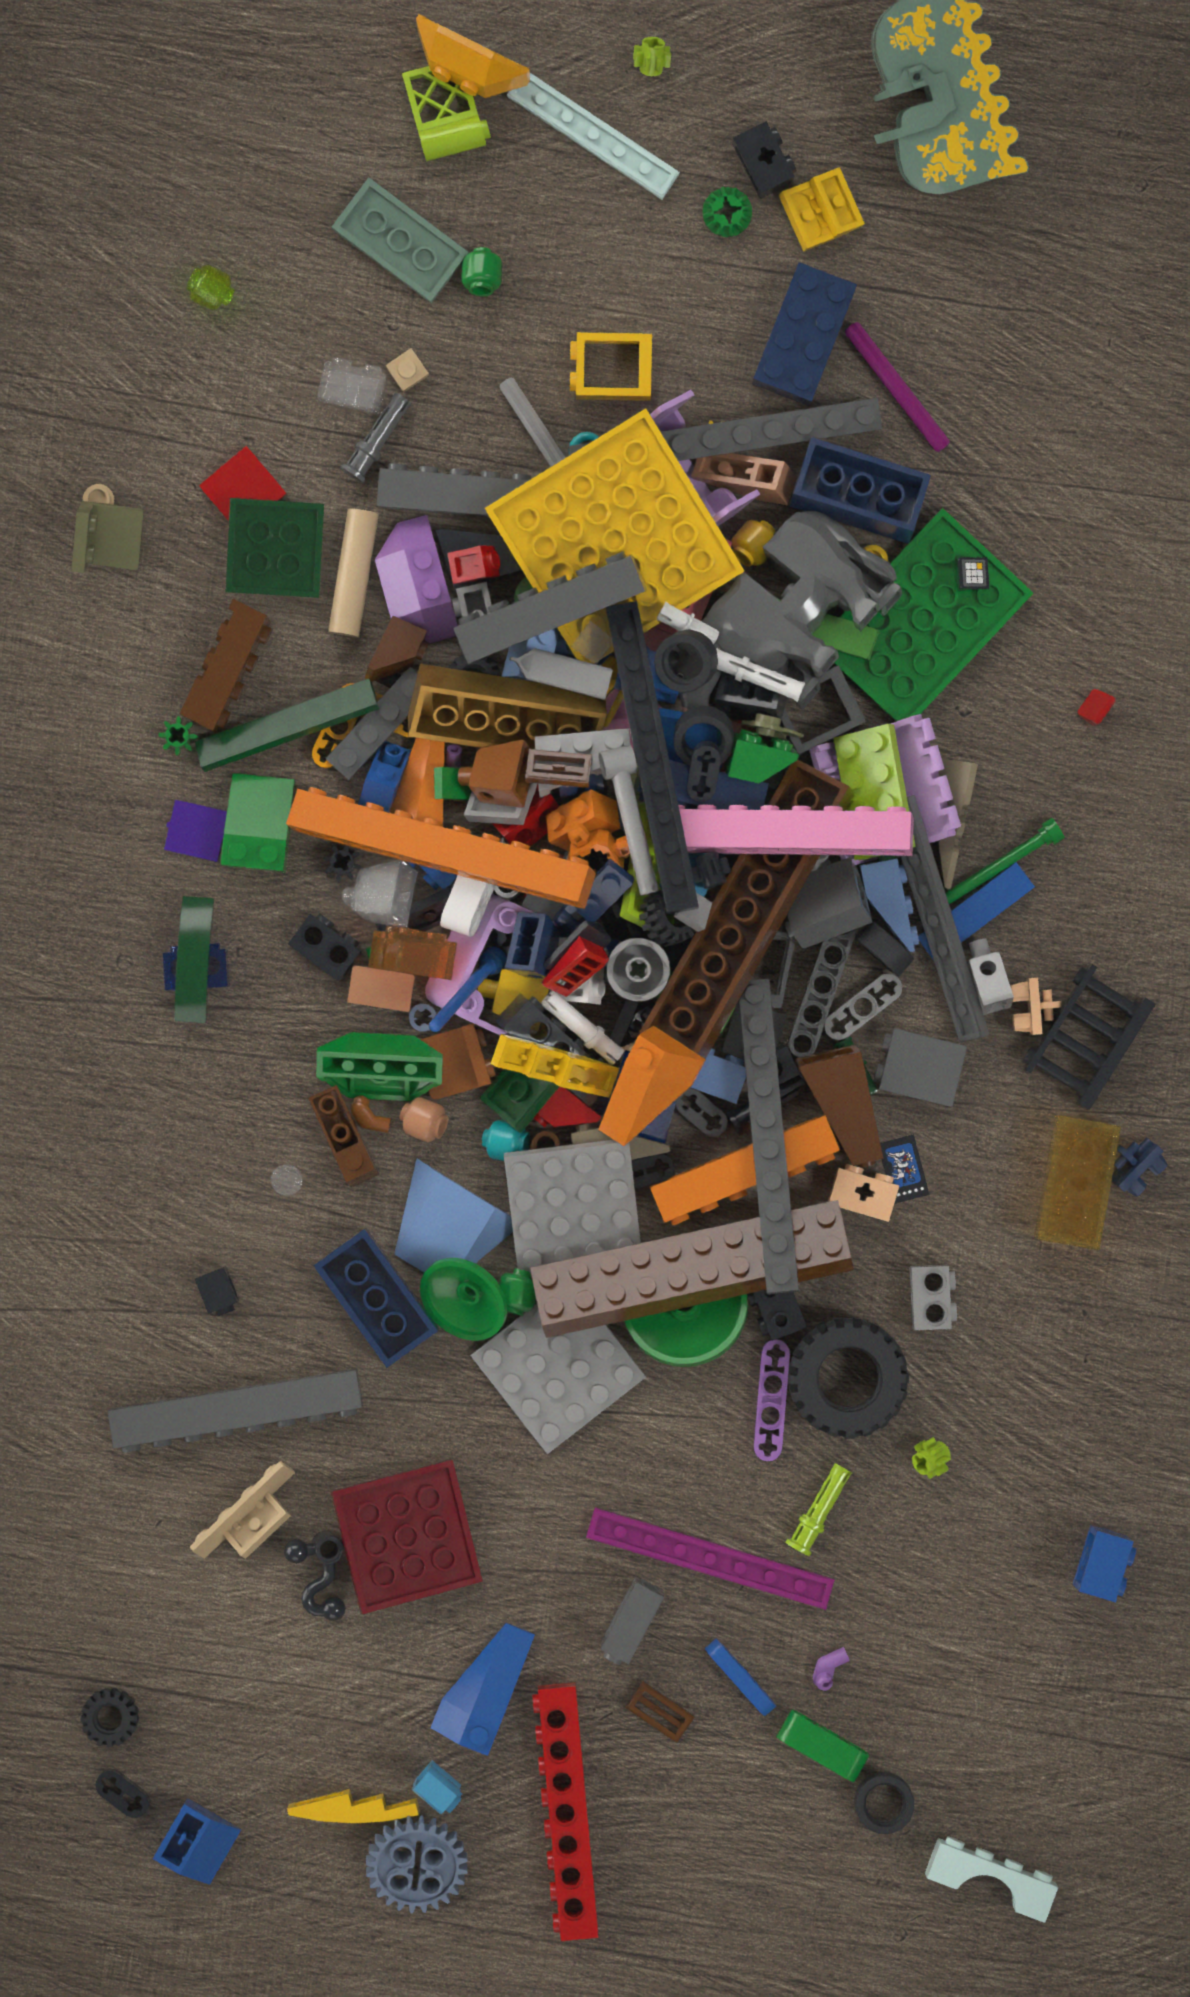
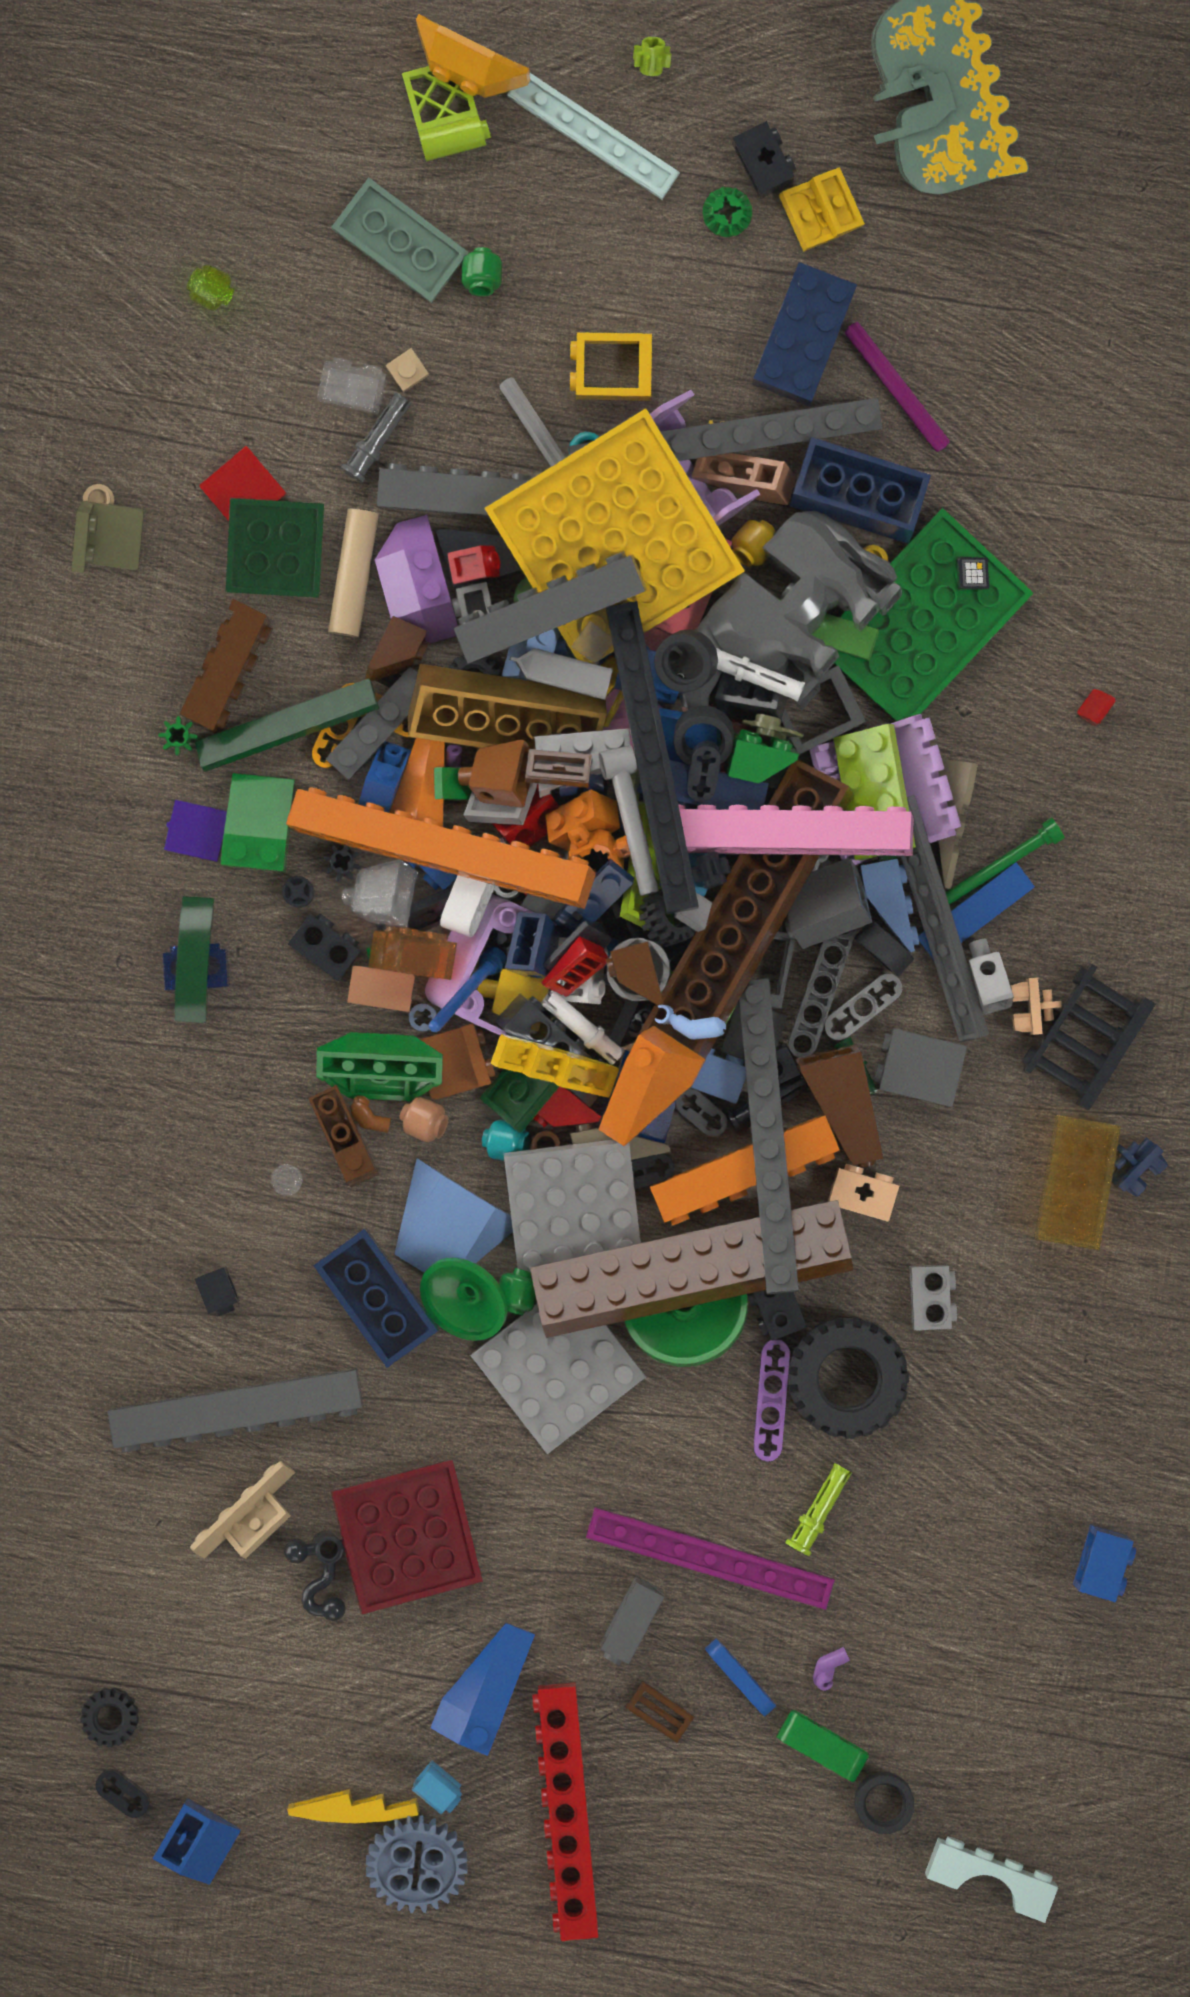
(294, 888): none -> black wheel
(636, 971): none -> reddish brown slope
(682, 621): white axle -> none
(693, 1029): none -> light blue arm
(904, 1164): black sticker -> none
(931, 1458): lime gear -> none

